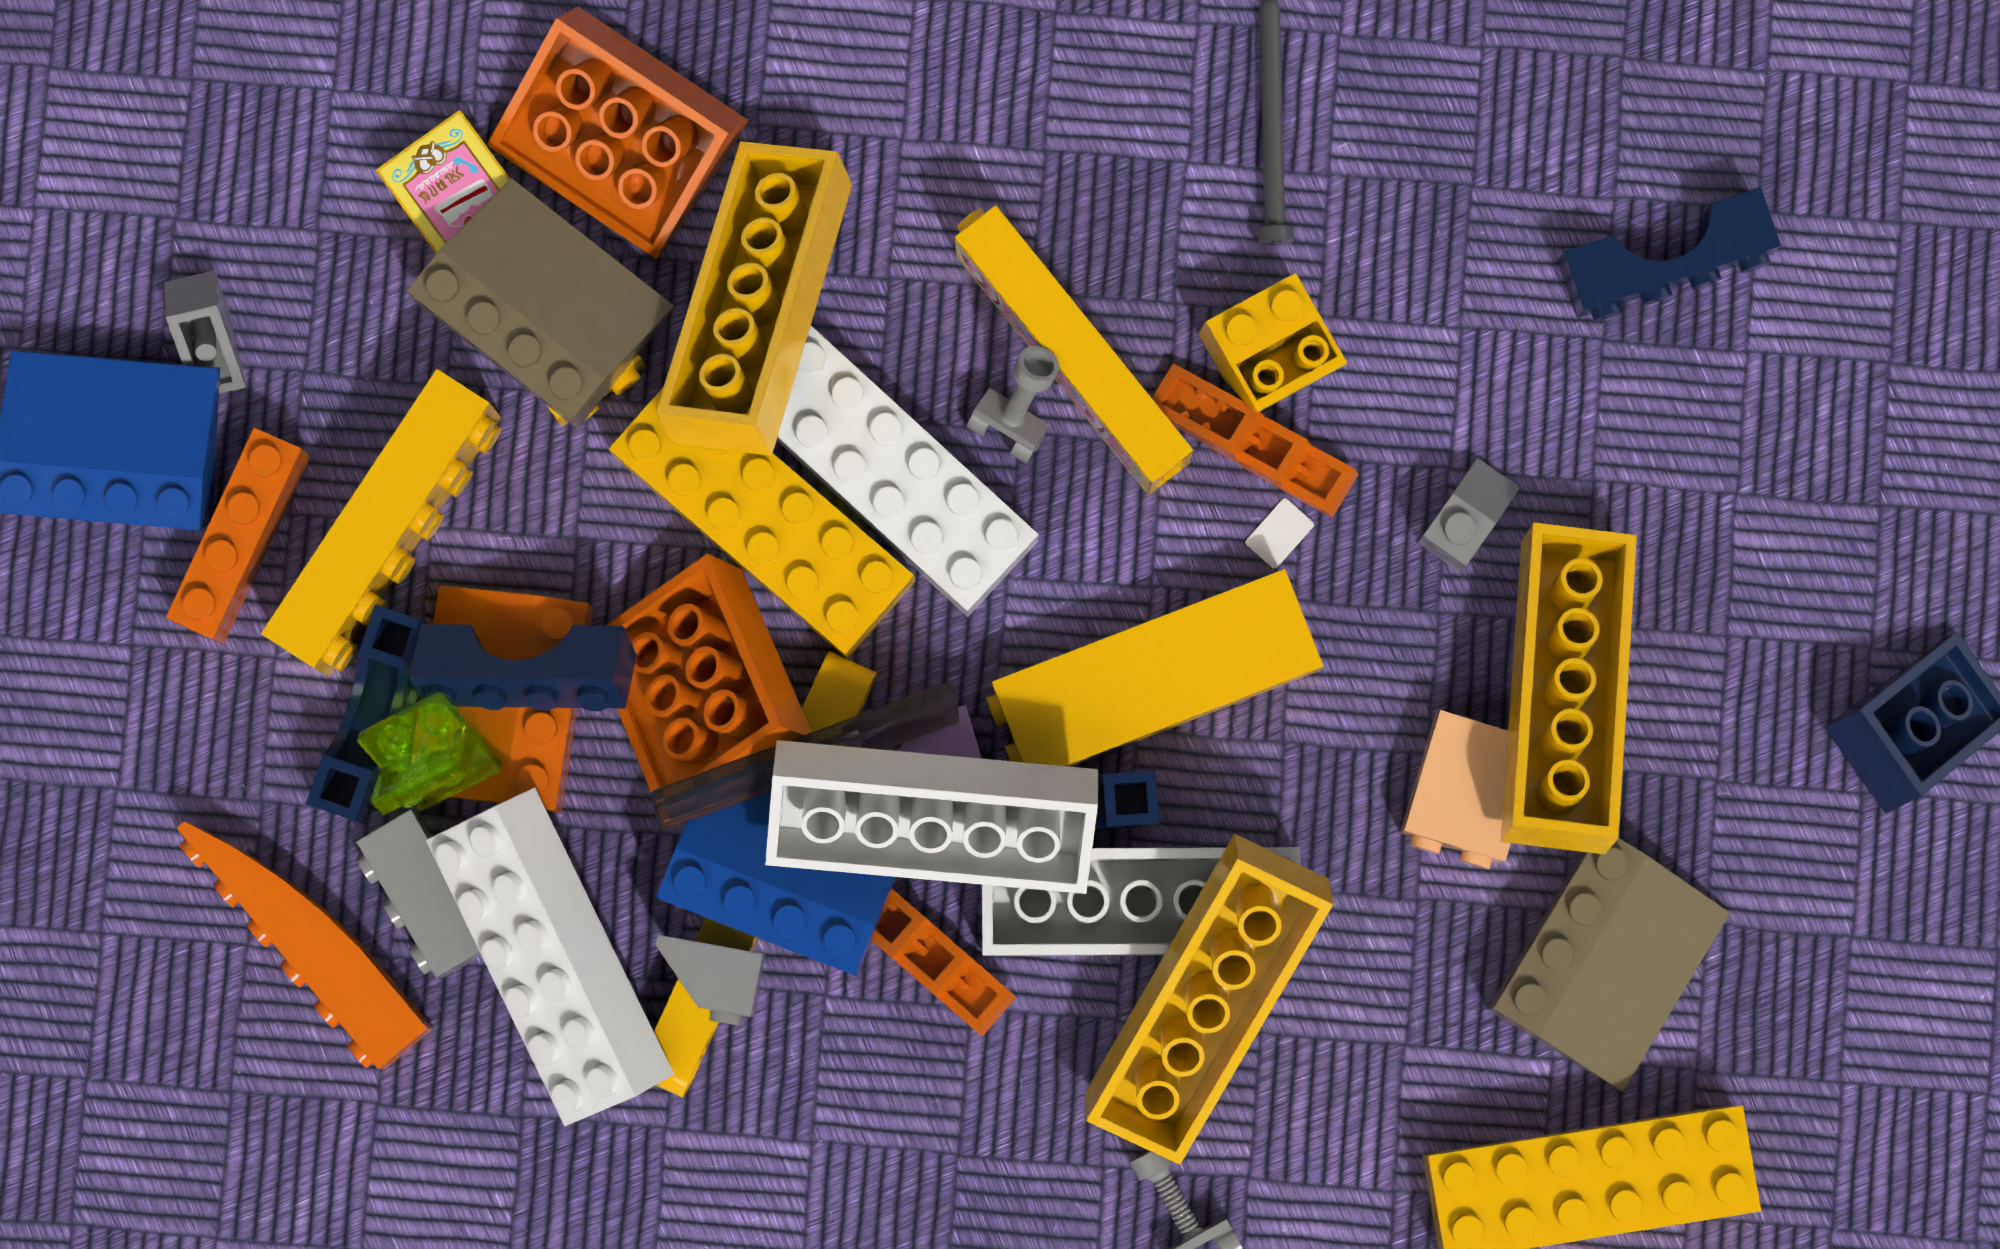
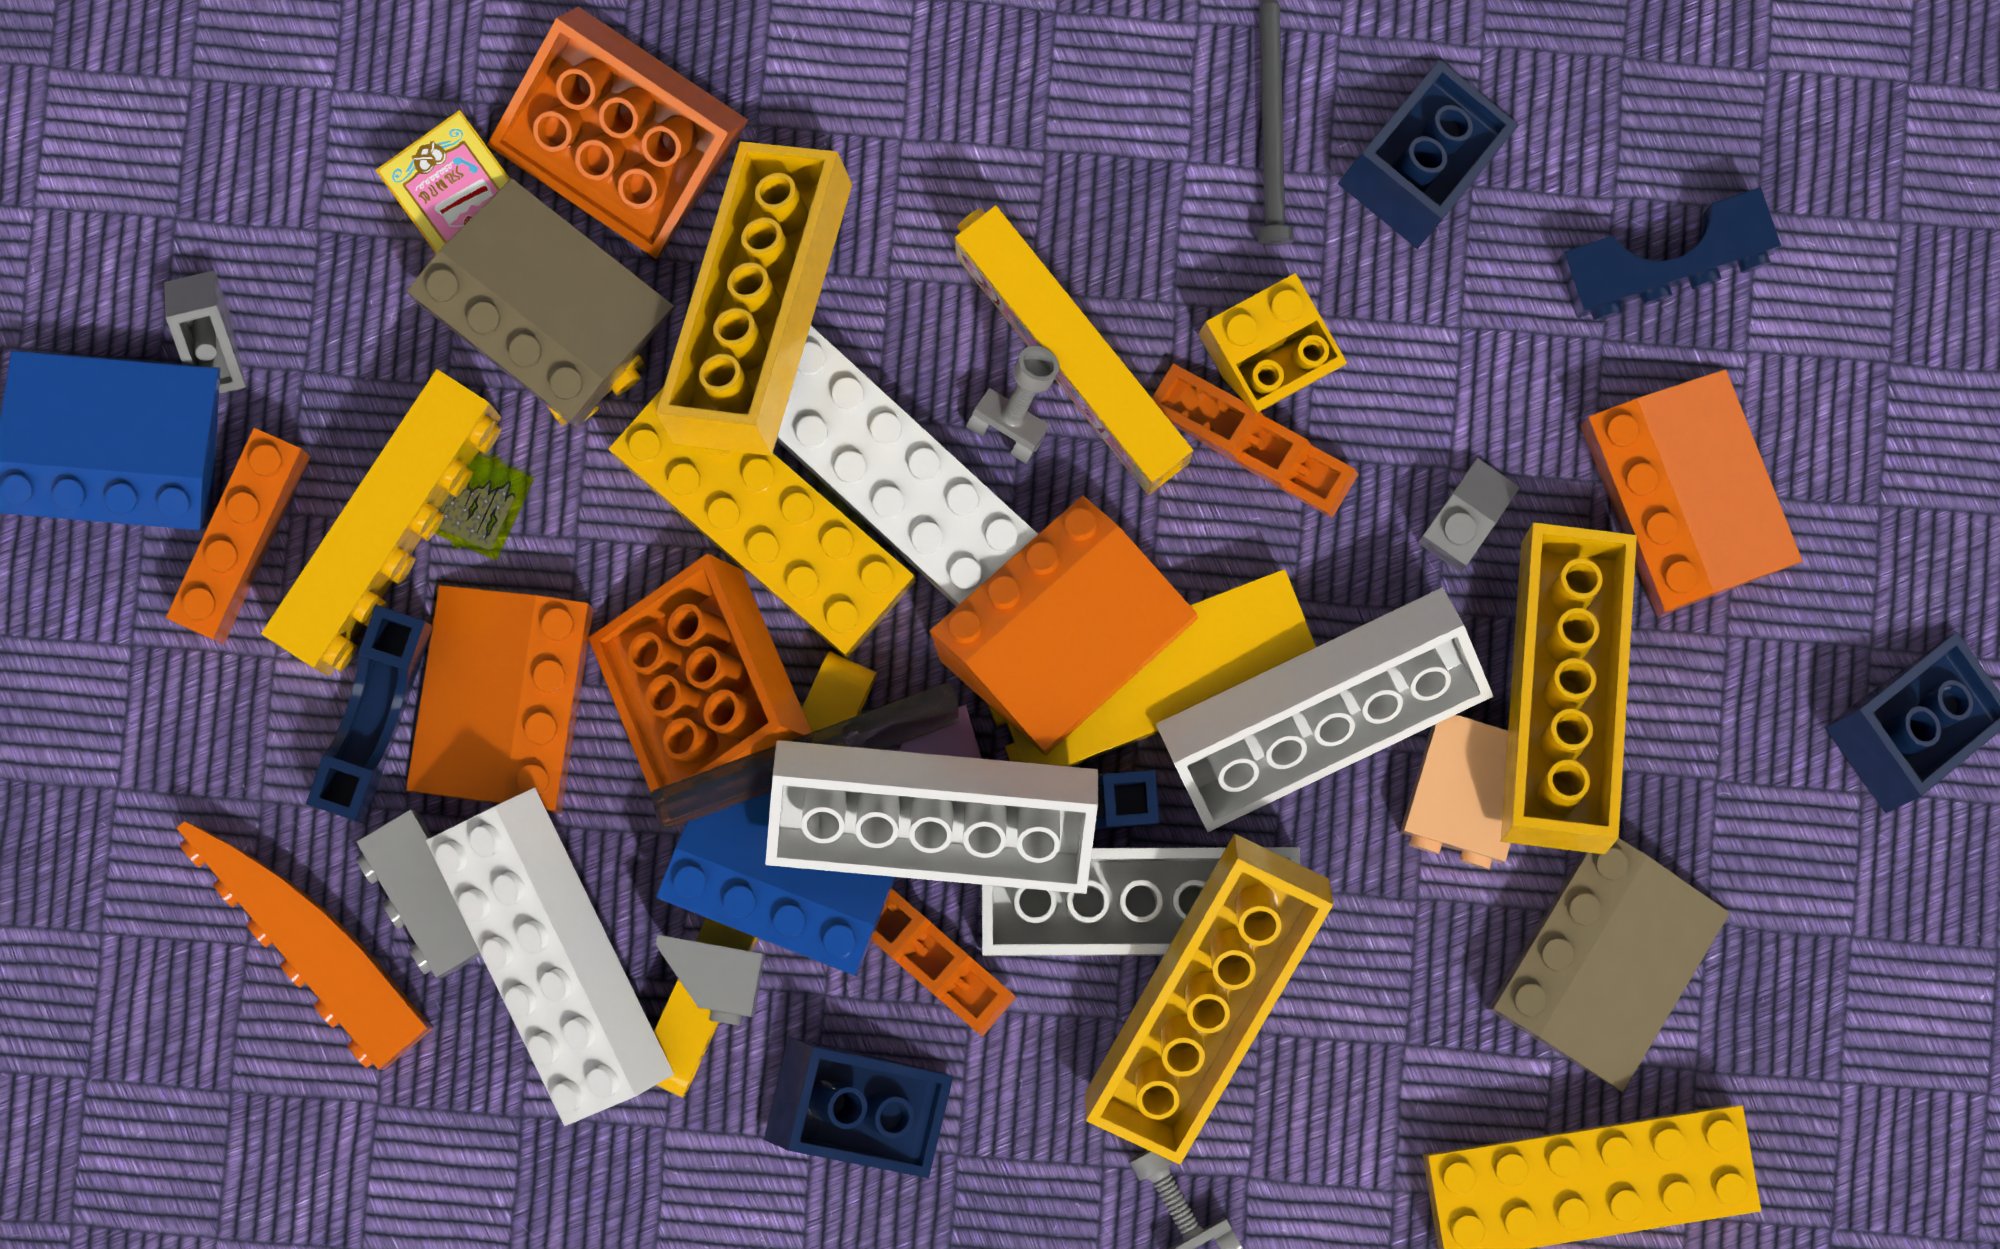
(425, 755): clear neon green bracket -> none
(485, 508): none -> piece
(584, 670): dark blue arch -> none
(857, 1108): none -> dark blue slope
(1062, 625): none -> orange slope
(1279, 533): white sticker -> none
(1325, 709): none -> white brick
(1428, 154): none -> dark blue slope
(1691, 491): none -> orange slope

